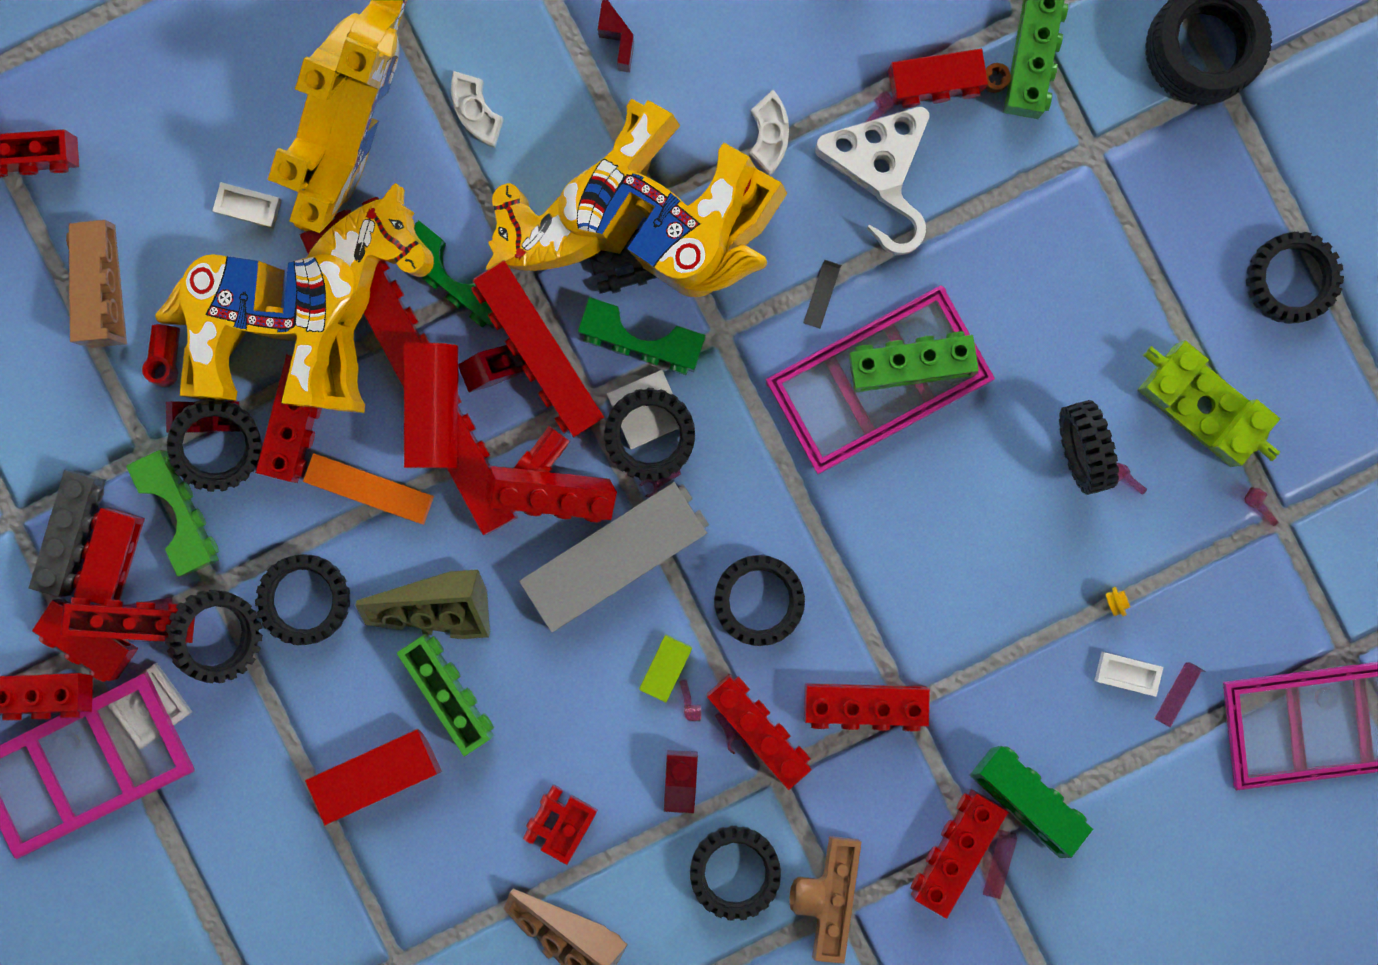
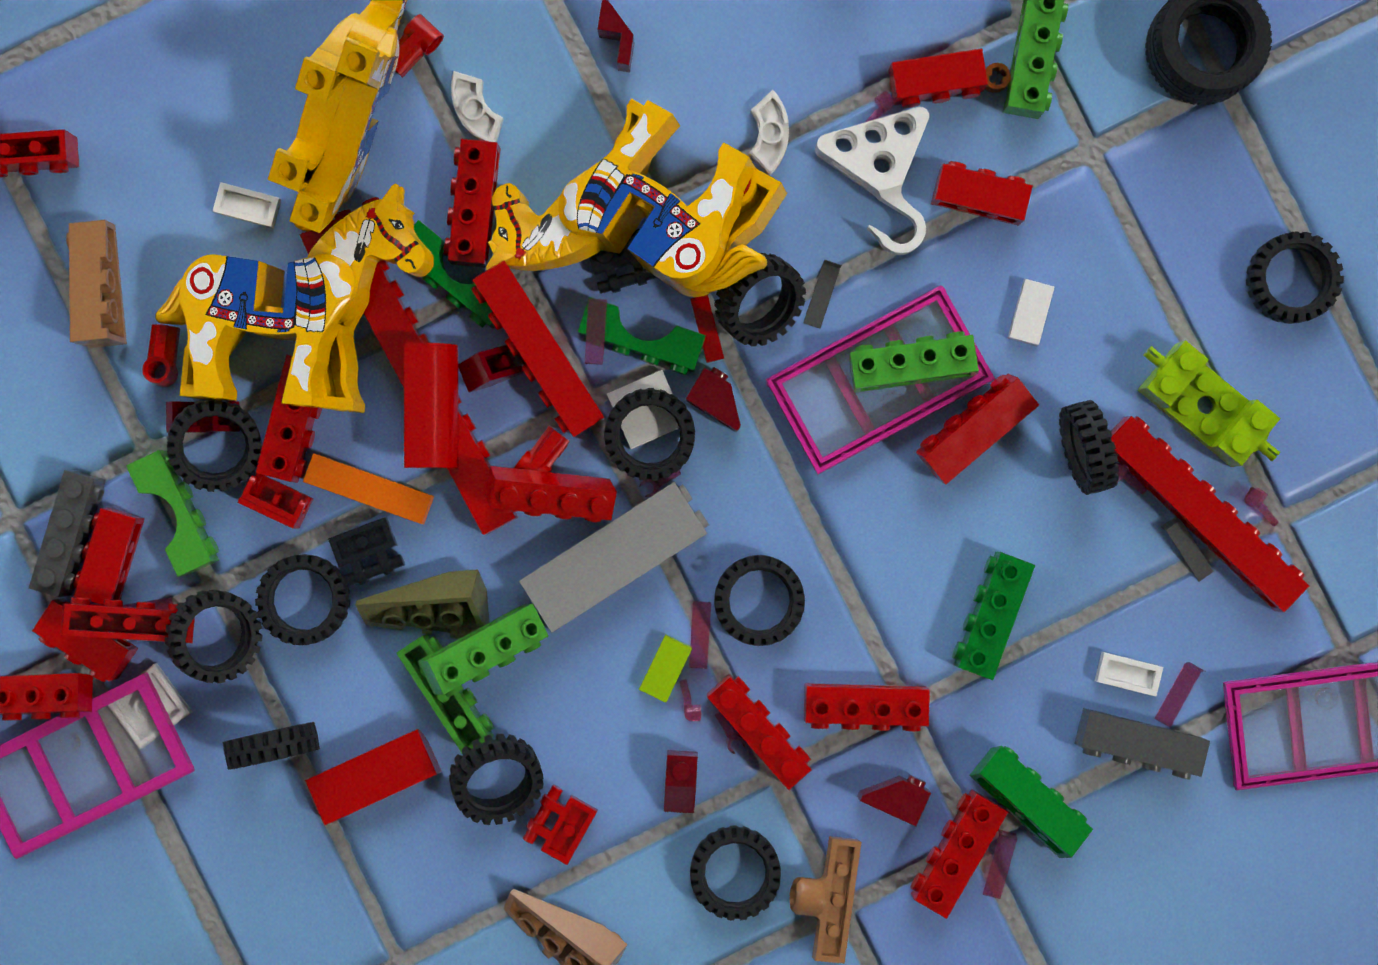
(271, 745): none -> black tyre
(275, 500): none -> red hinge
(364, 542): none -> black plate
(418, 40): none -> red piece
(473, 208): none -> red brick
(483, 649): none -> bright green brick
(505, 805): none -> black tyre
(595, 331): none -> clear pink piece
(700, 634): none -> clear pink piece
(707, 326): none -> red piece
(715, 397): none -> dark red slope
(776, 318): none -> black tyre
(898, 798): none -> dark red slope
(977, 427): none -> red brick
(982, 193): none -> red brick
(993, 615): none -> green brick
(1031, 312): none -> white tile
(1118, 602): yellow plate -> none
(1143, 743): none -> dark grey brick
(1188, 548): none -> dark grey piece
(1206, 515): none -> red brick

